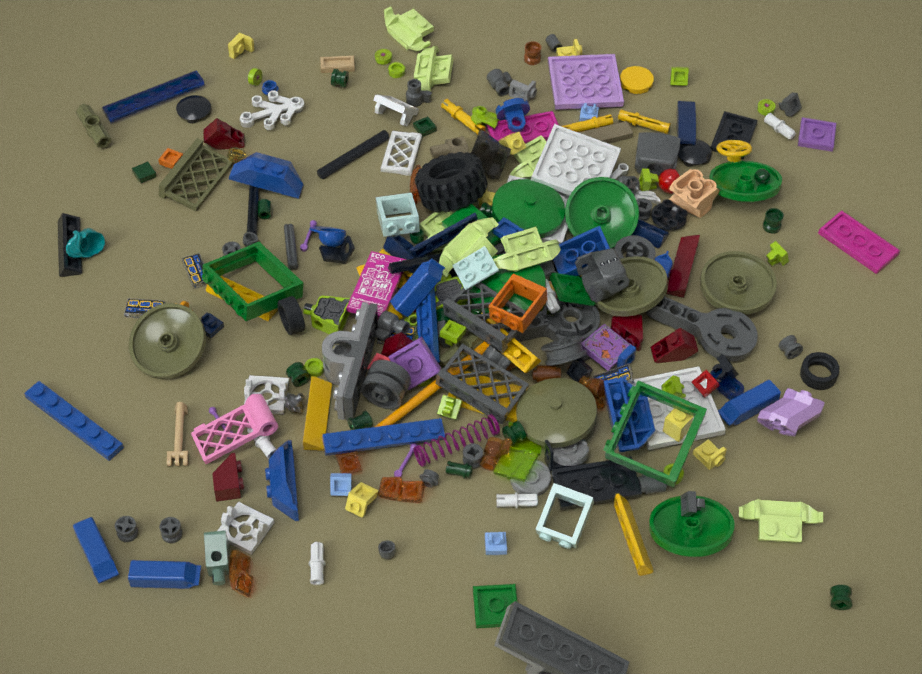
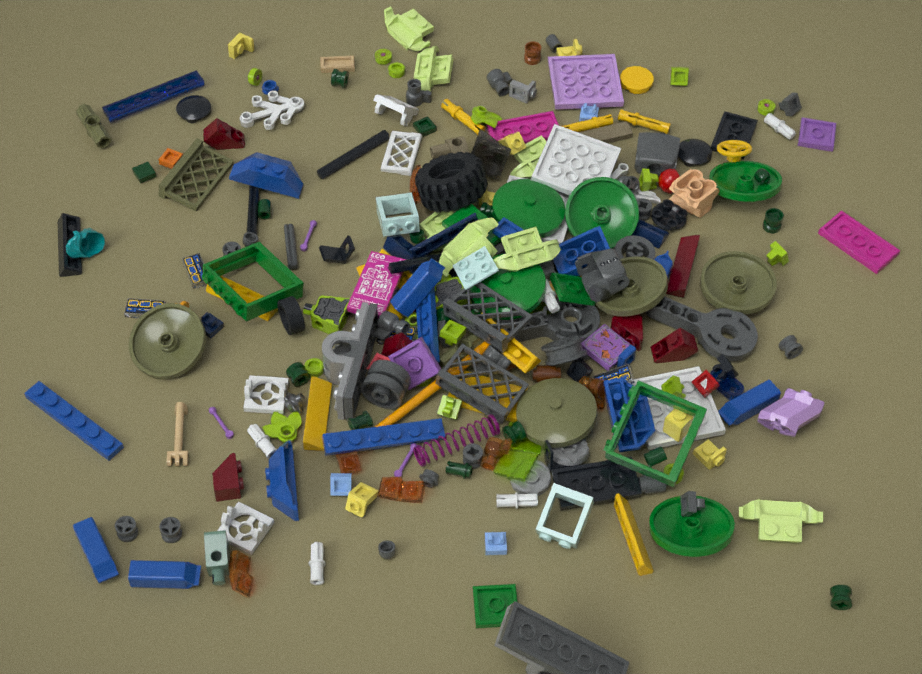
(236, 154): clear yellow tile -> none
(259, 419): bright pink piece -> none
(282, 425): none -> lime plate
(330, 236): blue cap -> none
(513, 110): blue tile -> none
(523, 288): orange window -> none
(655, 456): none -> dark green hinge
(686, 122): dark blue slope -> none
(825, 360): black tyre -> none

